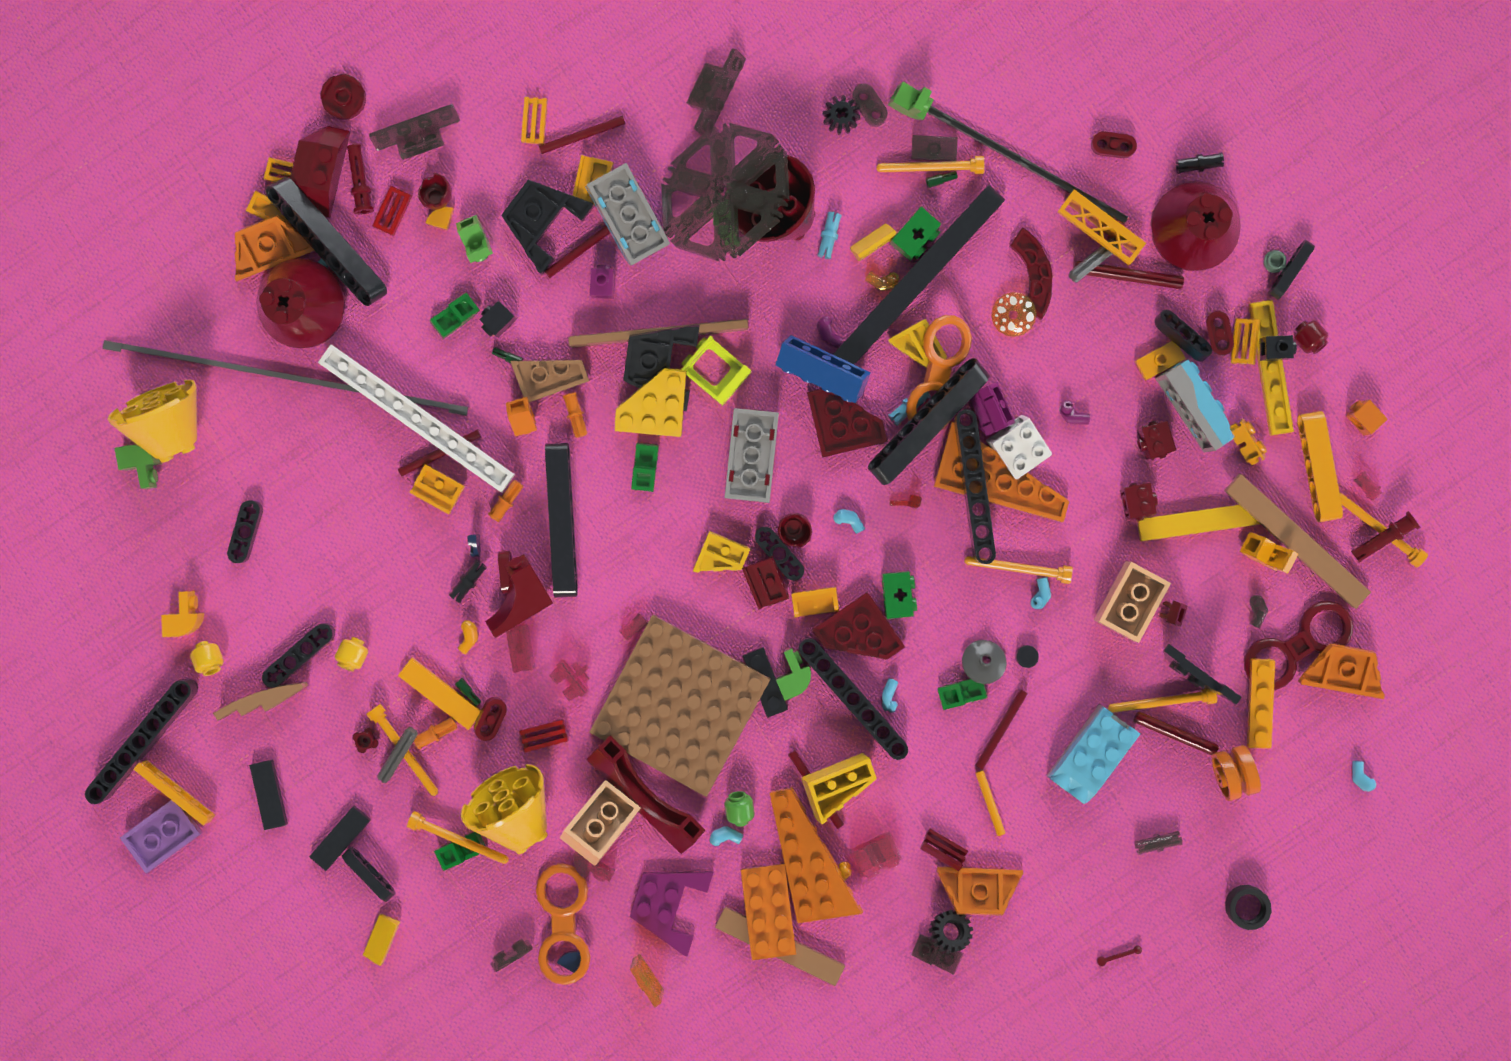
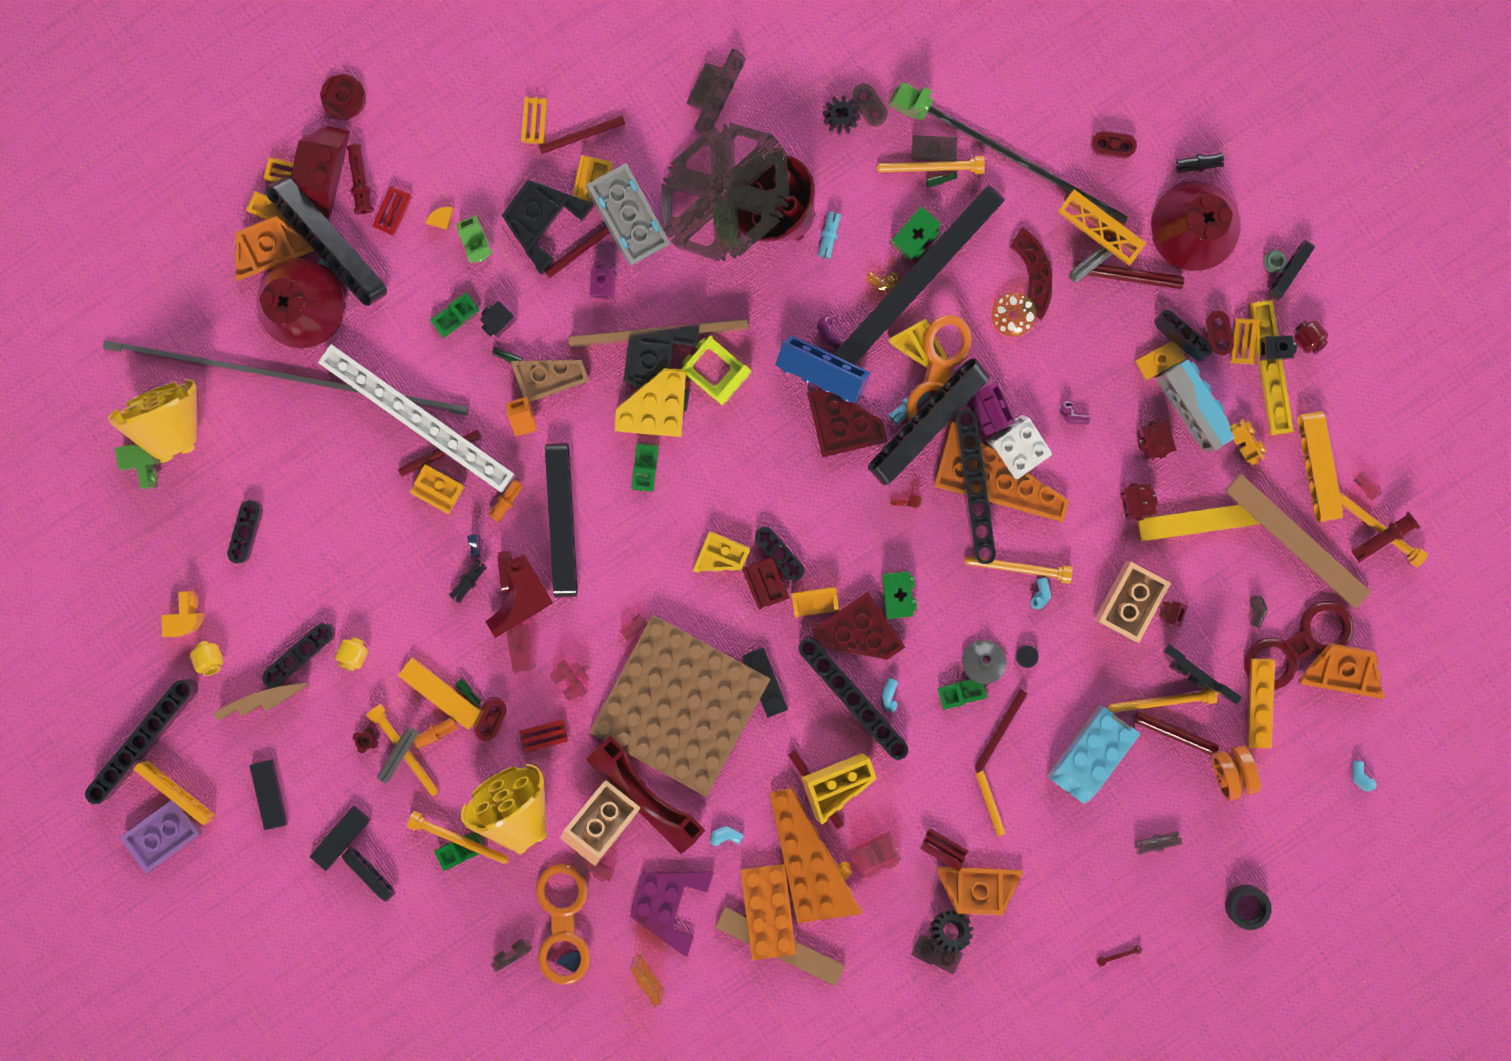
(381, 939): yellow slope -> none
(416, 134): clear smoke bracket -> none
(435, 192): dark red hair -> none
(470, 636): light orange arm -> none
(575, 415): orange axle -> none
(739, 808): bright green head -> none
(751, 455): light grey piece -> none
(795, 530): dark red hair -> none
(797, 681): bright green brick -> none
(849, 517): medium azure arm -> none
(873, 241): yellow slope -> none
(1268, 553): light orange brick -> none
(1366, 417): orange brick -> none

